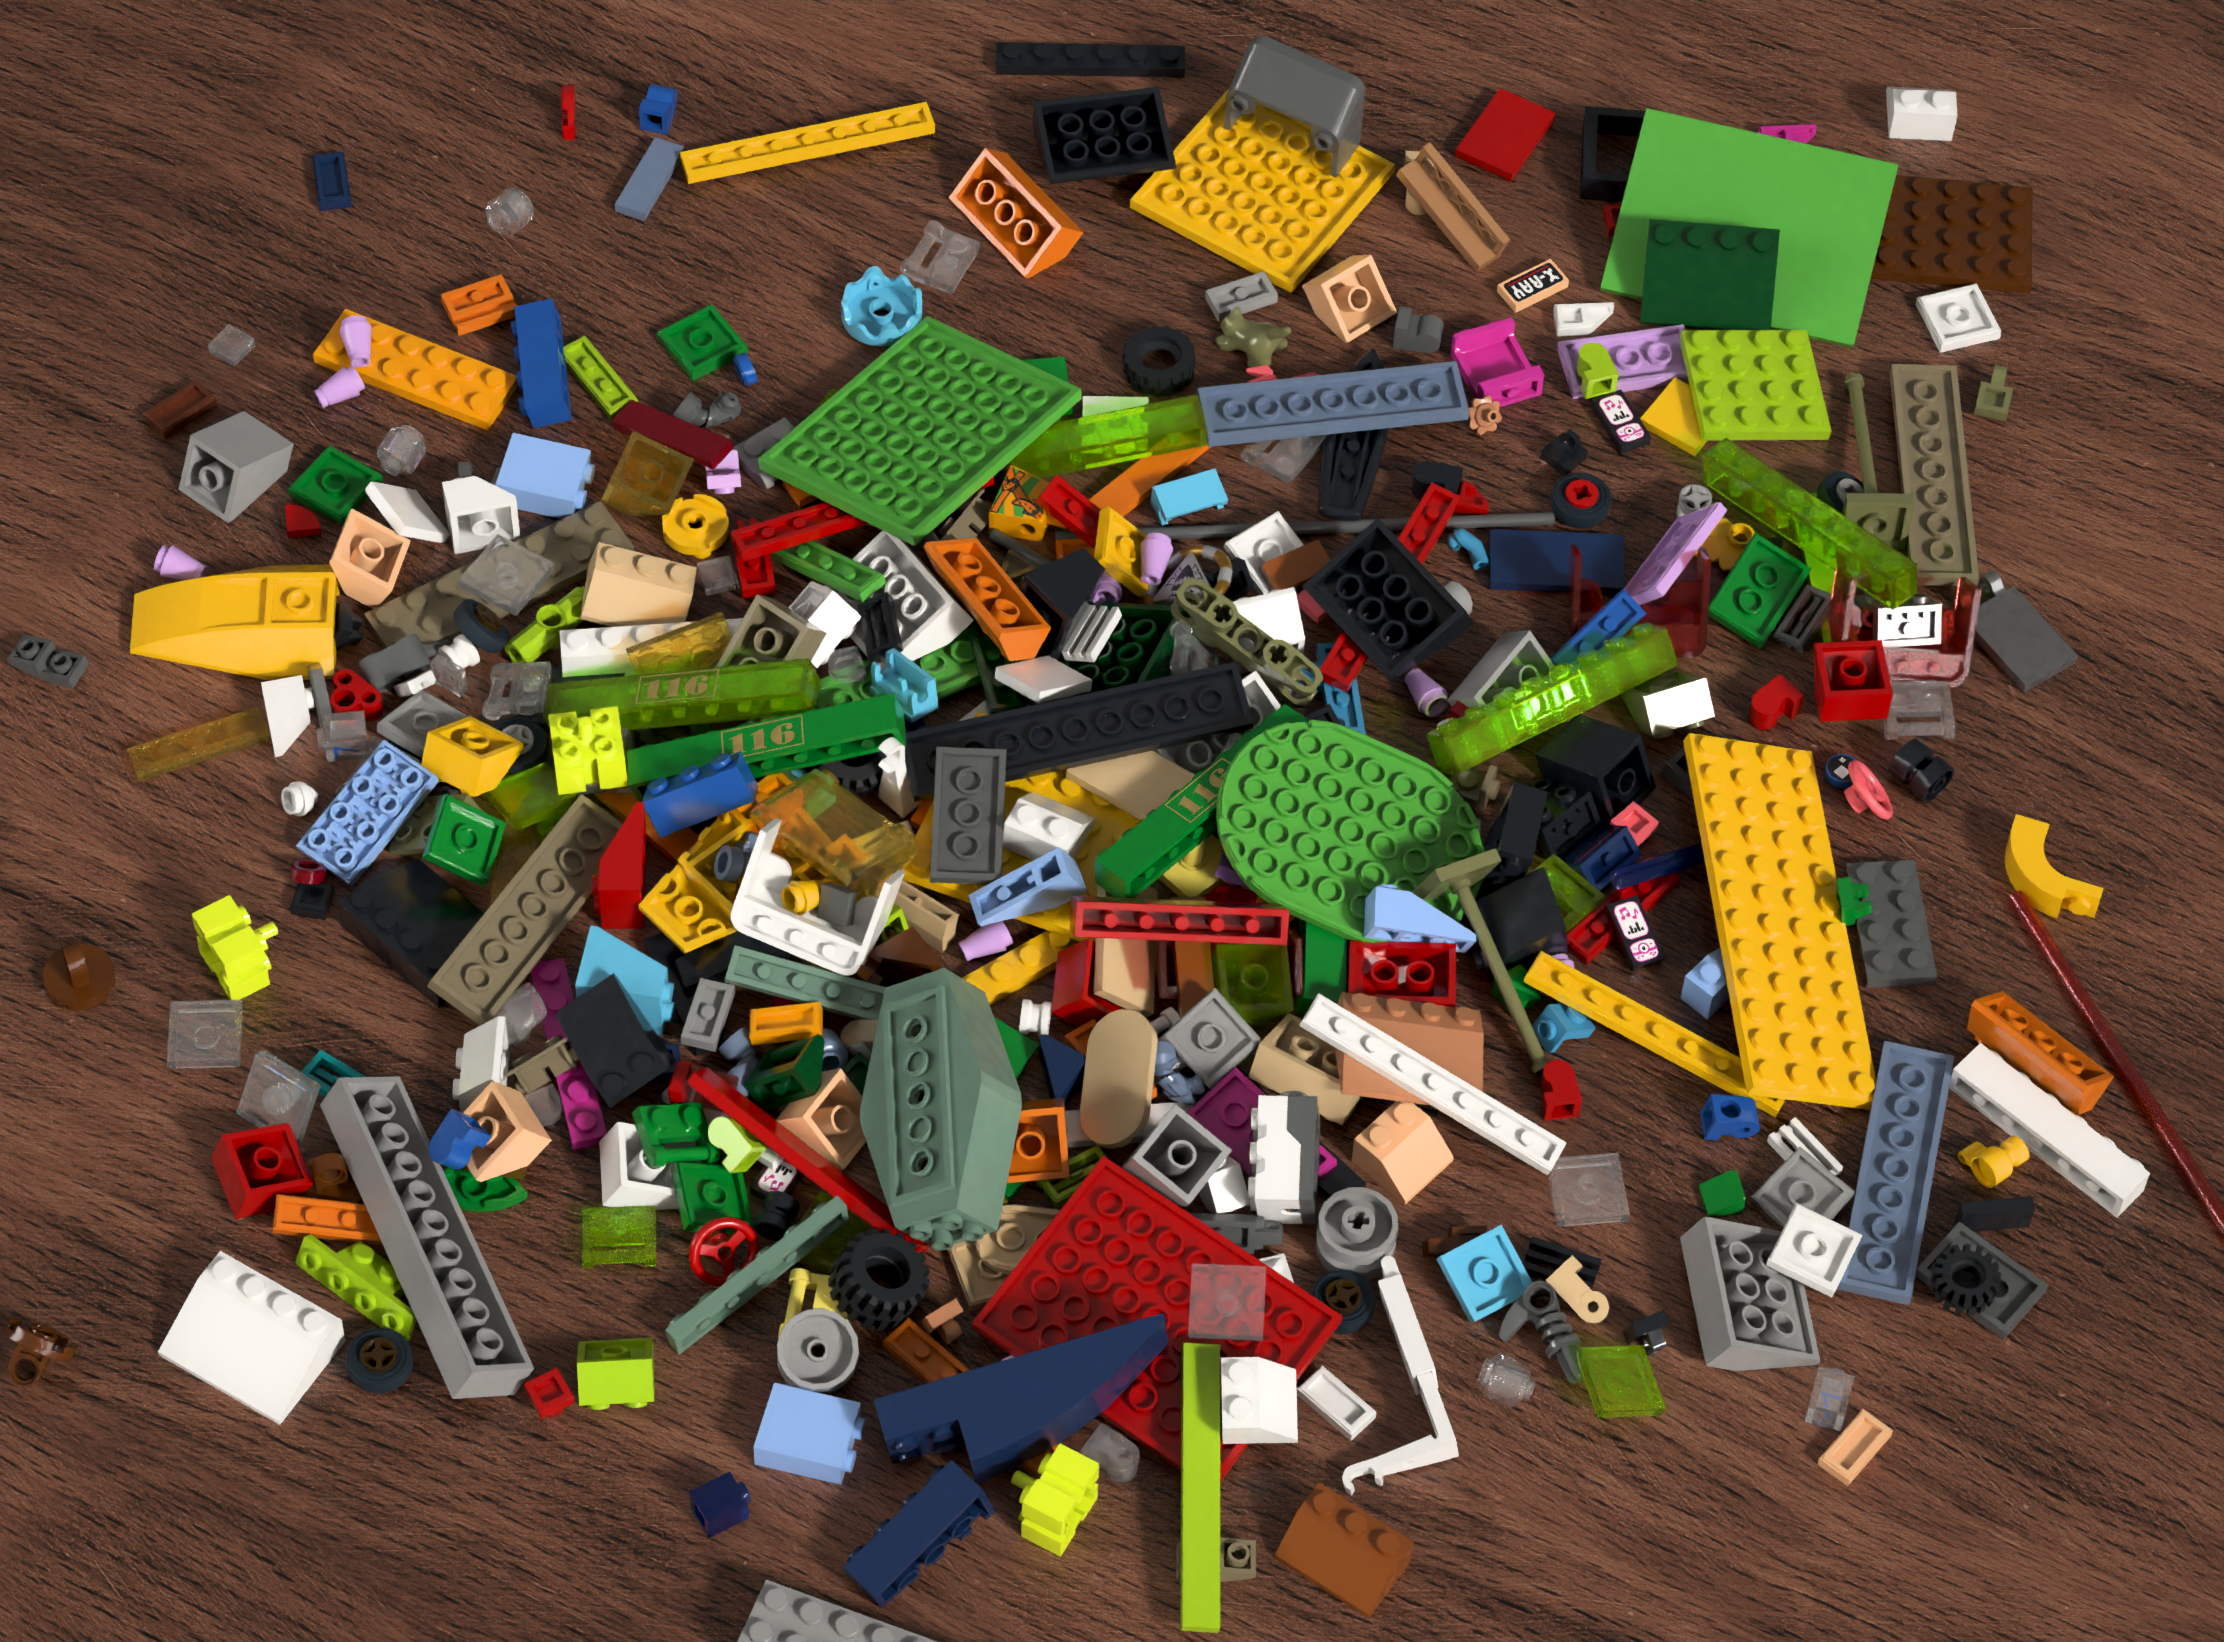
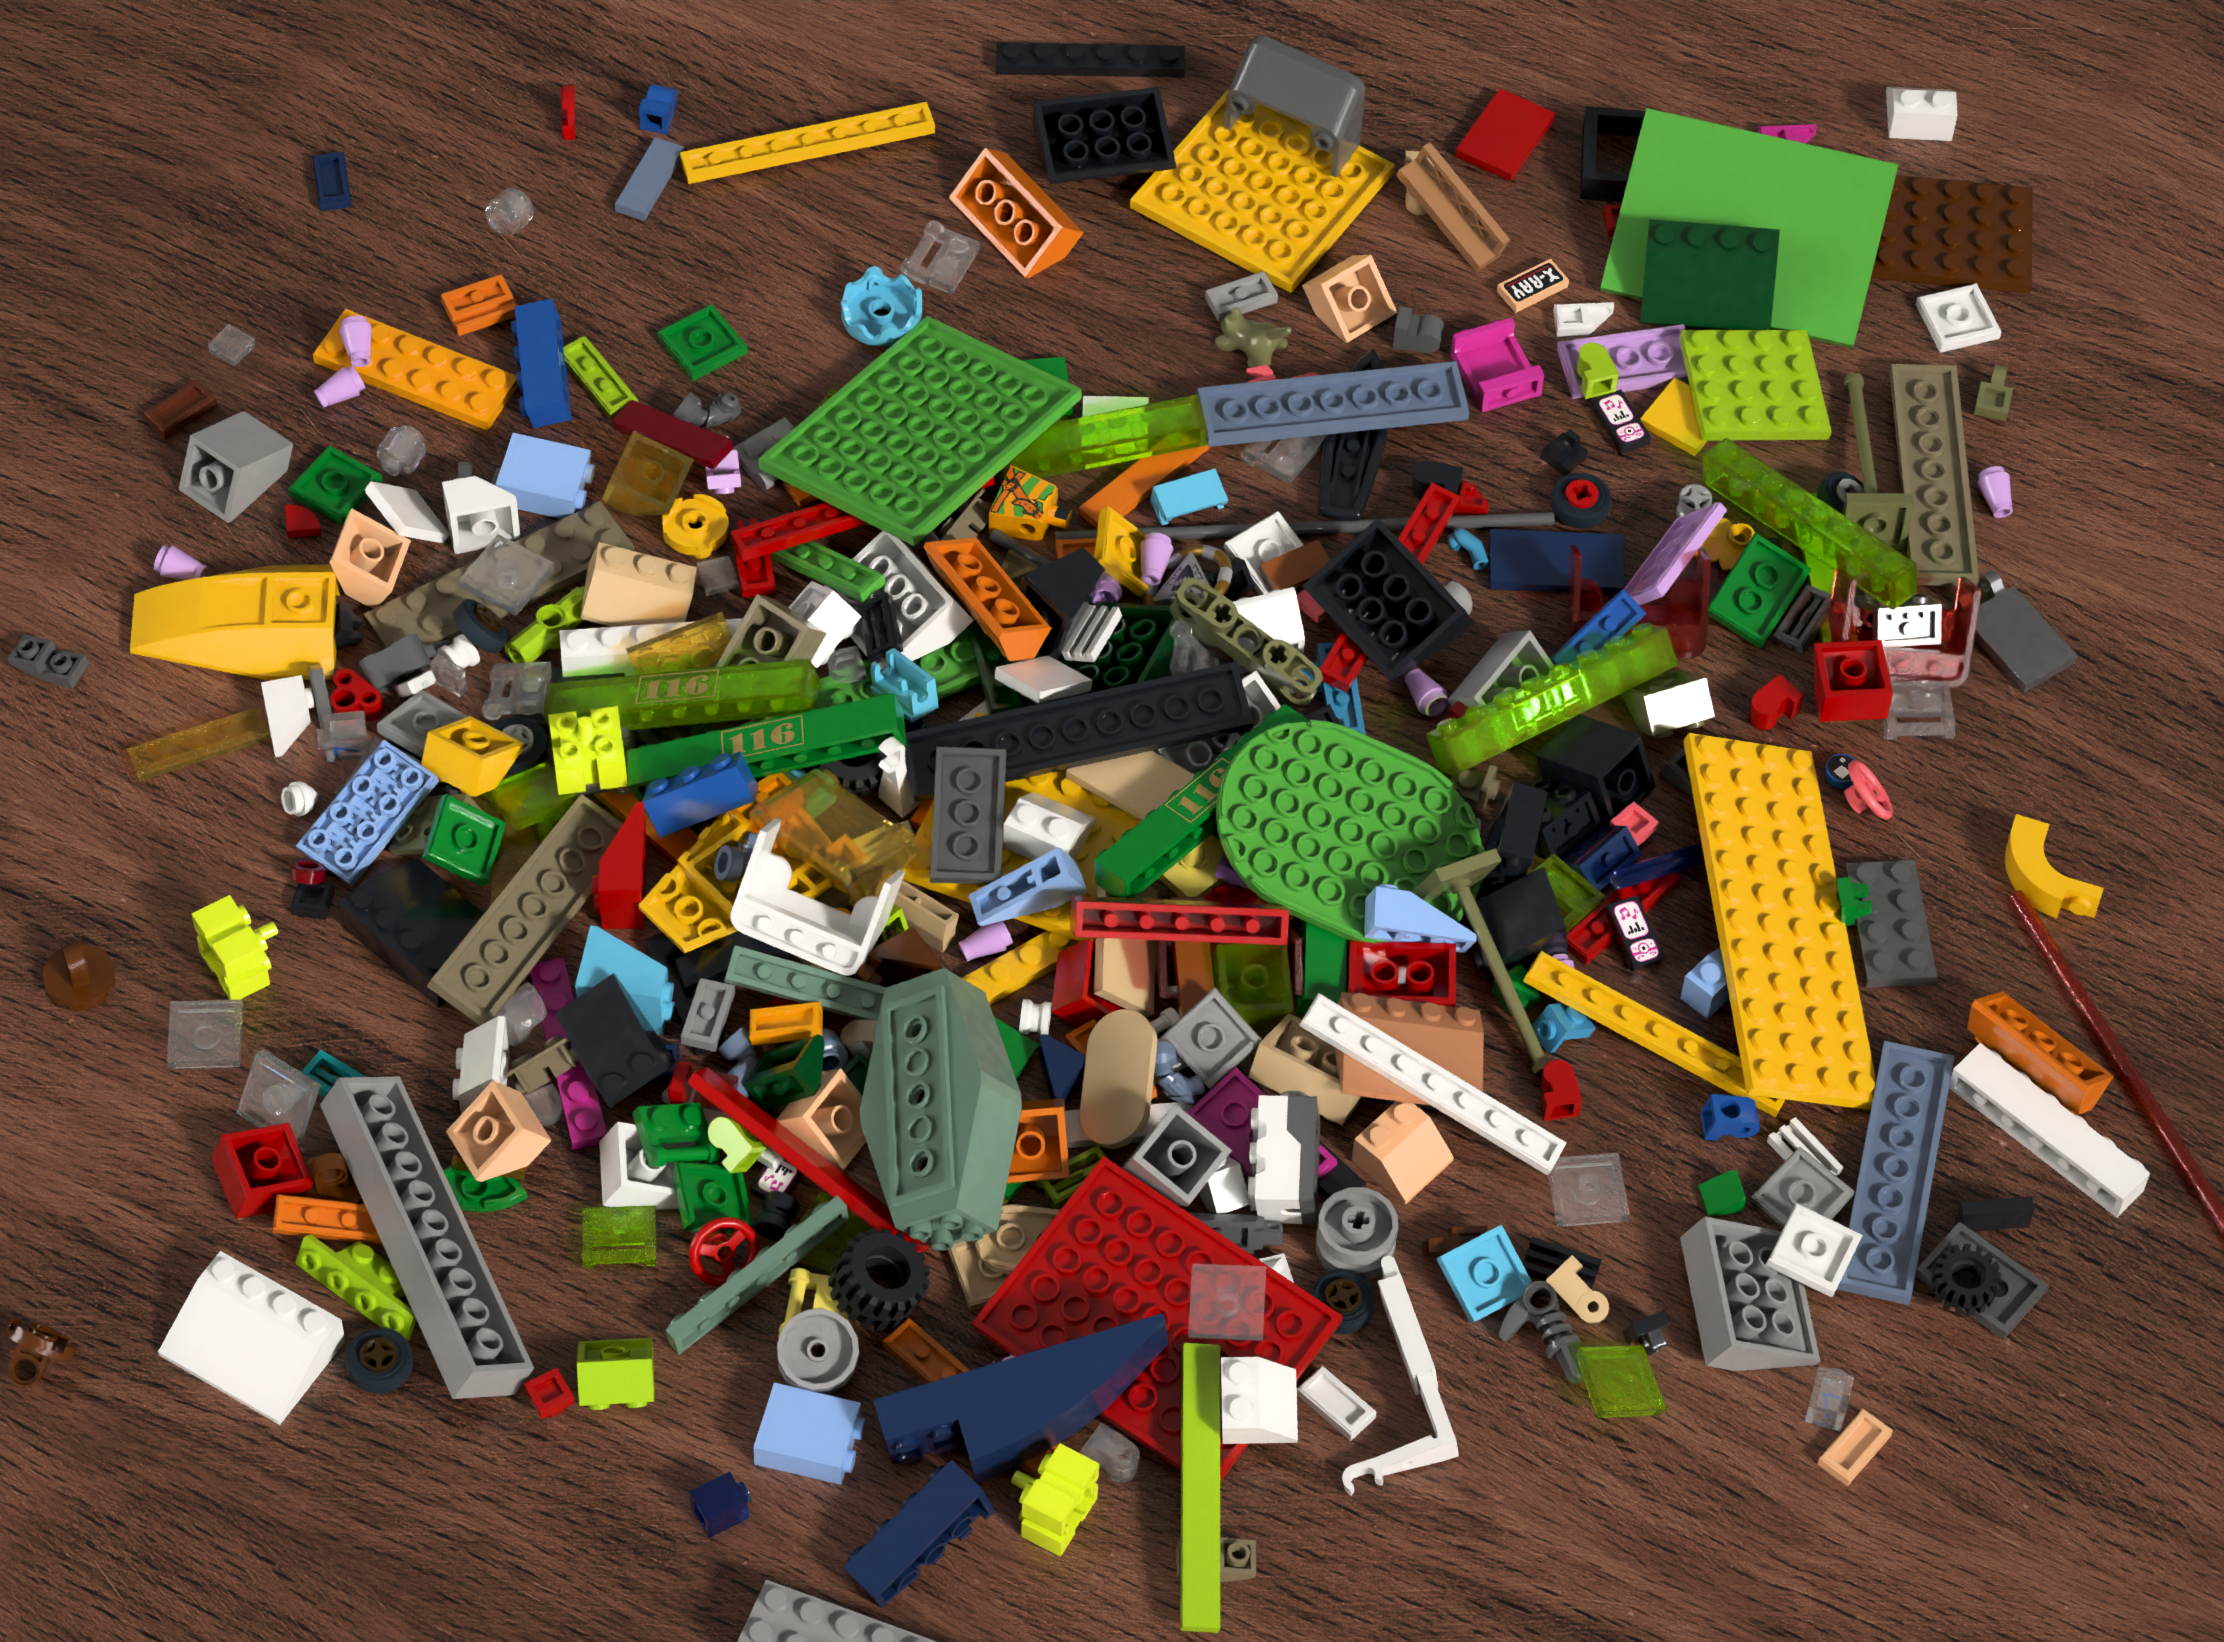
(456, 1140): blue leg -> none
(745, 369): blue tile -> none
(802, 895): yellow cone -> none
(837, 904): dark grey tile -> none
(944, 1322): nougat tile -> none
(1071, 509): red hinge -> none
(1159, 381): black tyre -> none
(1344, 1550): dark orange slope -> none
(1484, 414): nougat plant -> none
(1505, 1380): clear head -> none
(1925, 773): black wheel -> none
(1994, 1163): yellow piece -> none
(1996, 489): none -> lavender cone

